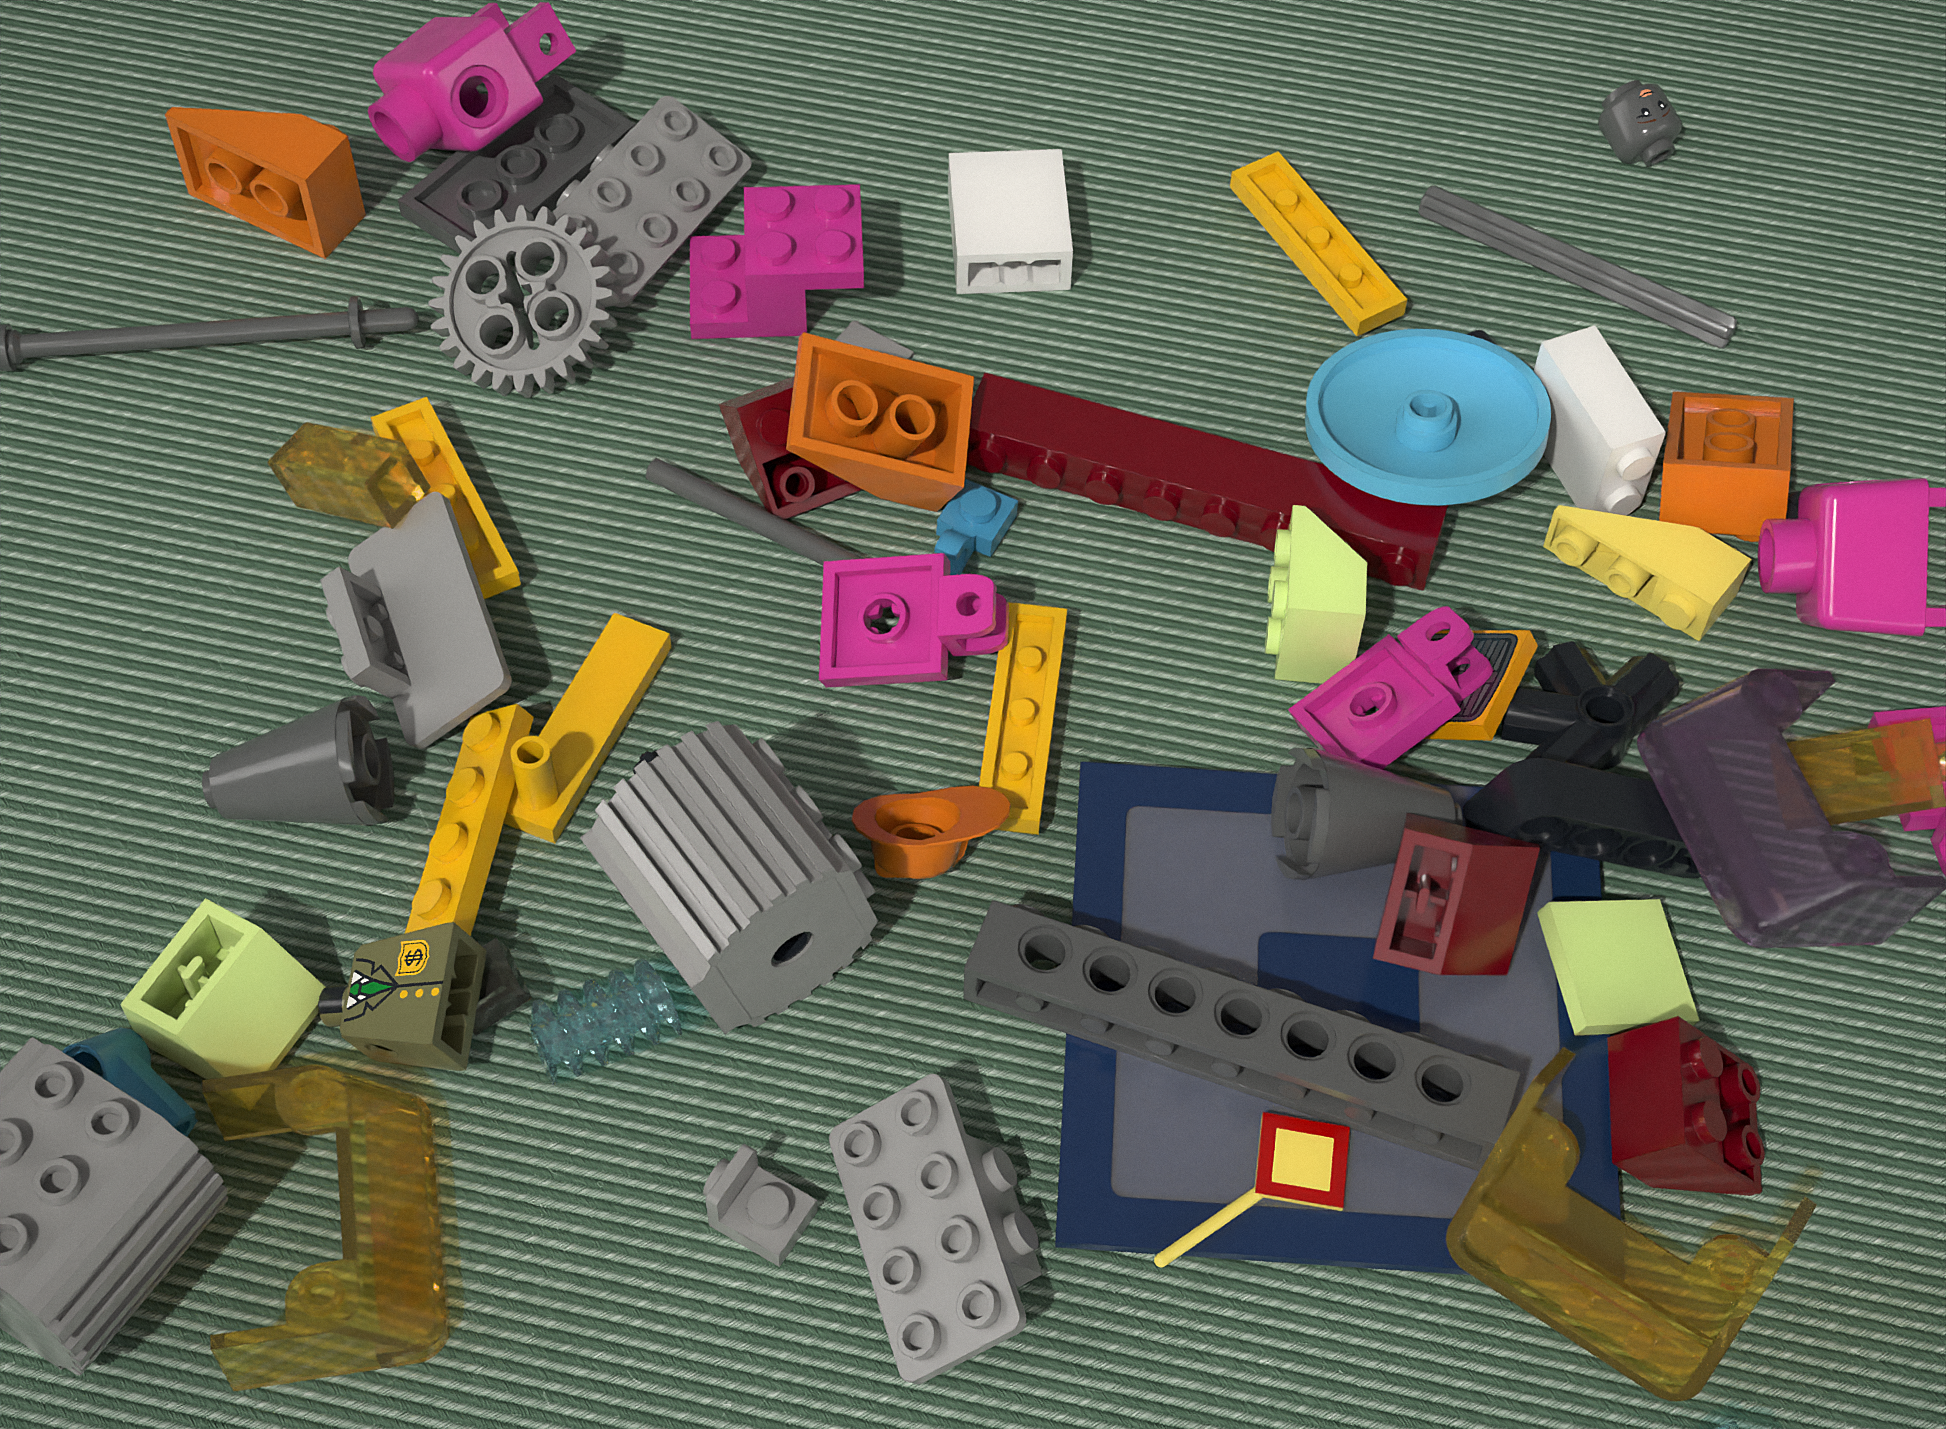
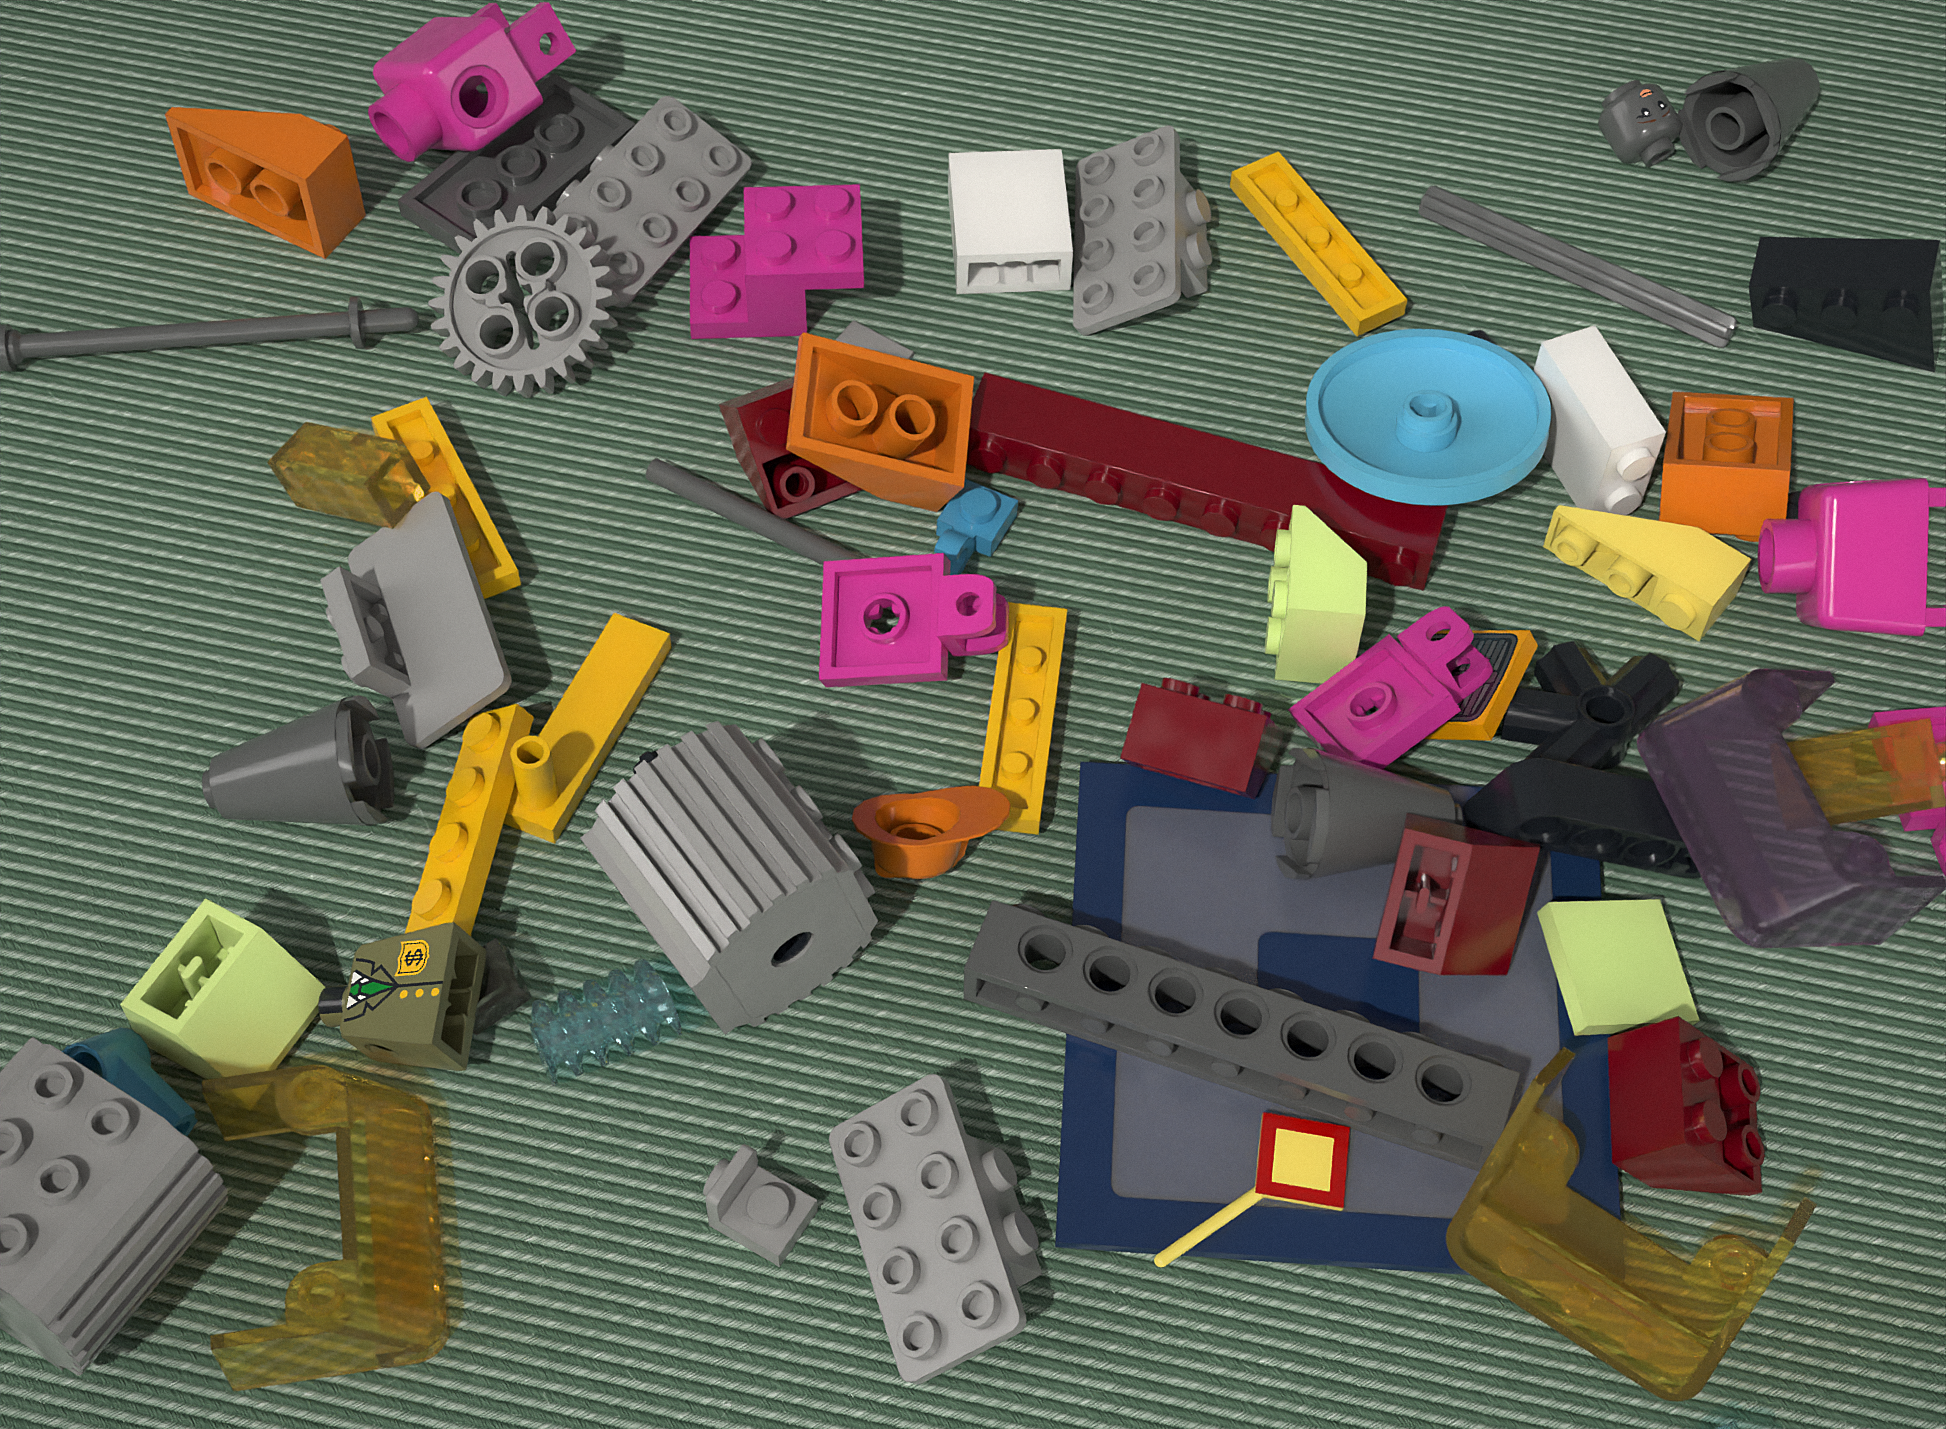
(1136, 232): none -> light grey bracket
(1202, 740): none -> dark red slope
(1746, 115): none -> dark grey cone
(1853, 295): none -> black wedge

